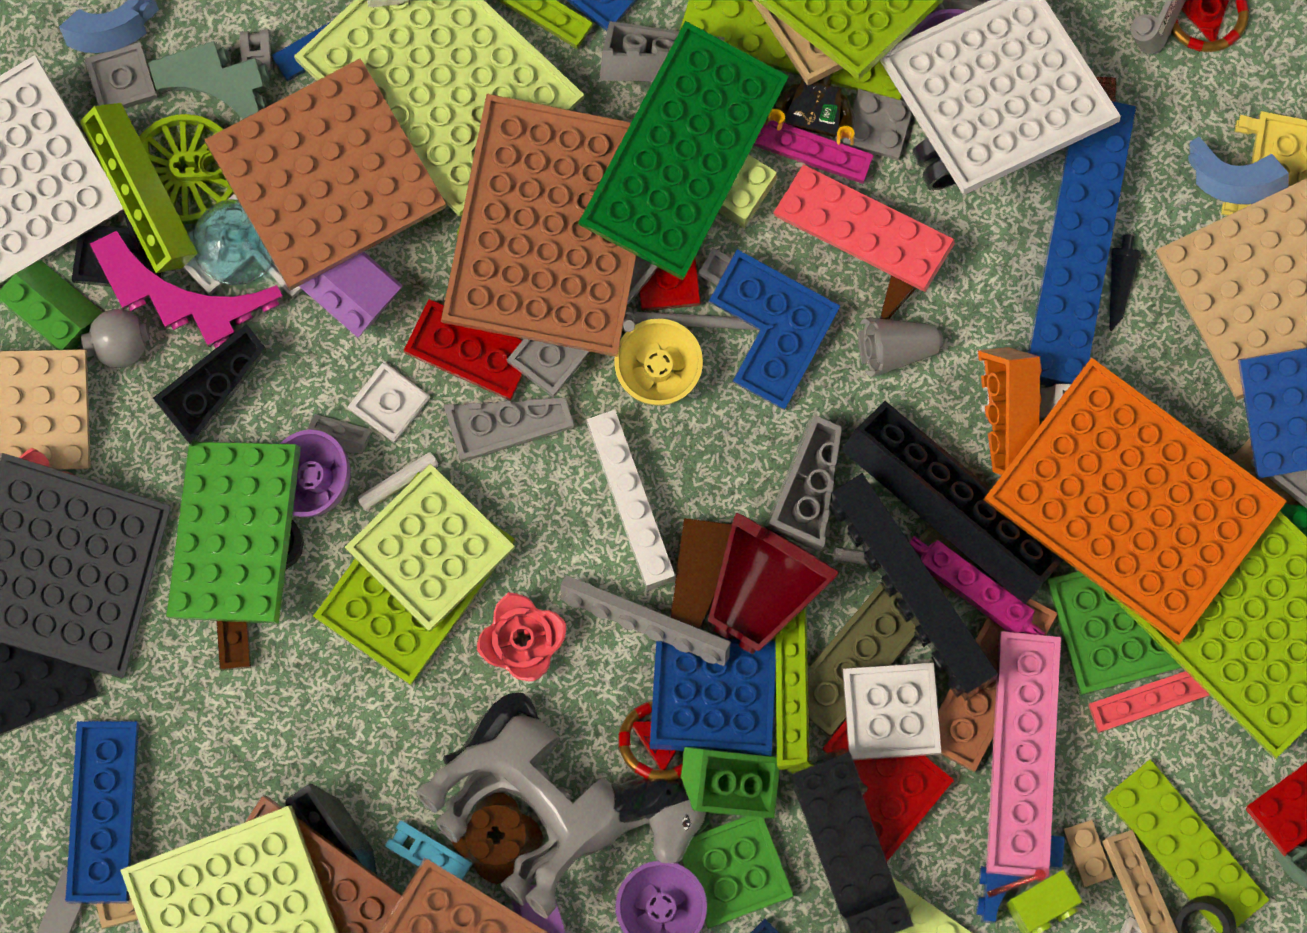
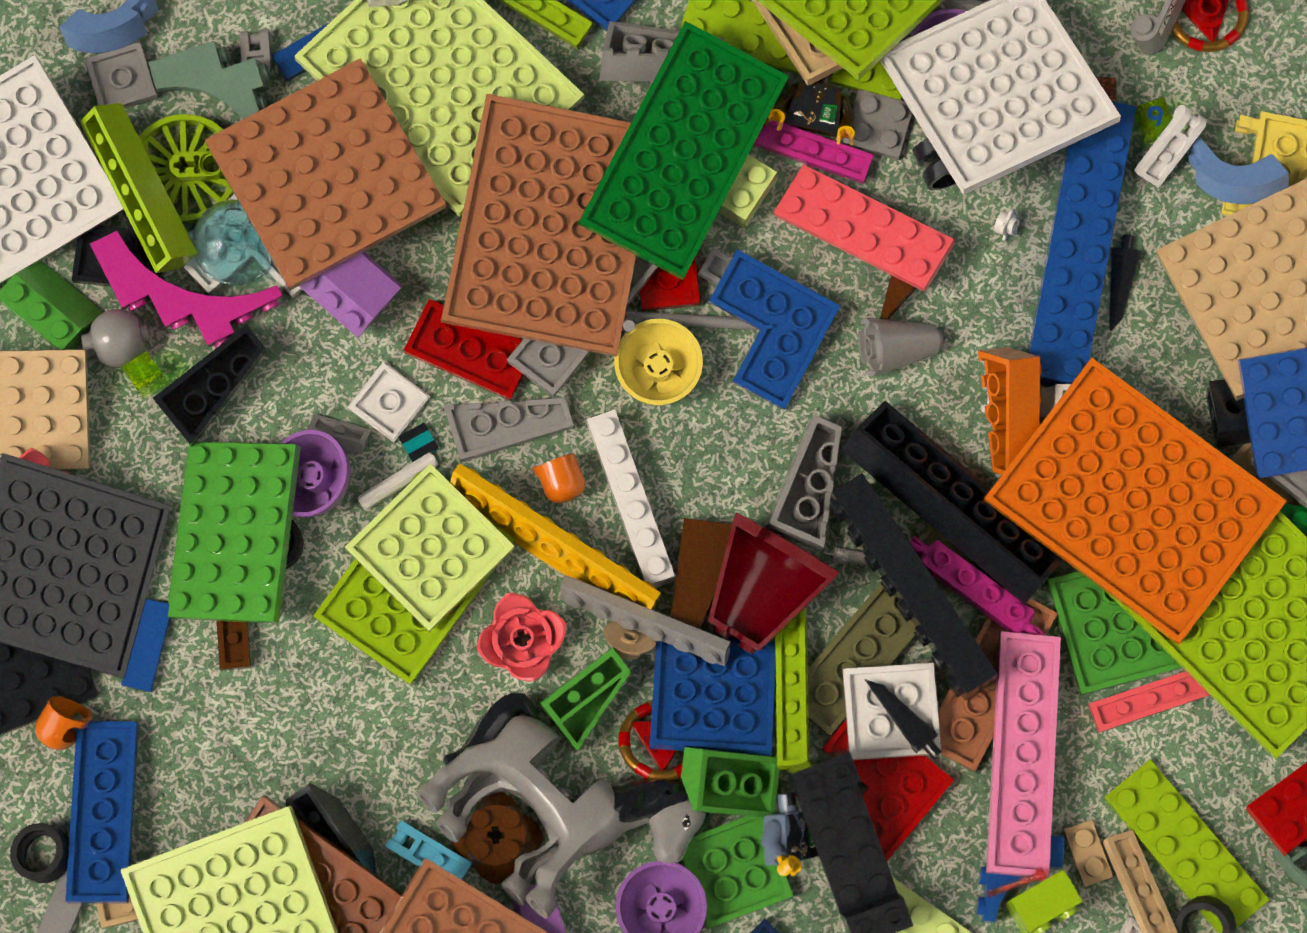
(20, 846): none -> black tyre
(55, 727): none -> orange helmet
(144, 374): none -> clear neon green brick
(147, 646): none -> blue tile
(418, 442): none -> tile
(549, 542): none -> yellow plate
(561, 478): none -> orange helmet
(585, 696): none -> bright green wedge
(627, 643): none -> tan piece
(787, 837): none -> torso
(912, 727): none -> black bar
(1006, 224): none -> white plate
(1152, 119): none -> clear neon green brick
(1170, 146): none -> white plate
(1227, 426): none -> black brick

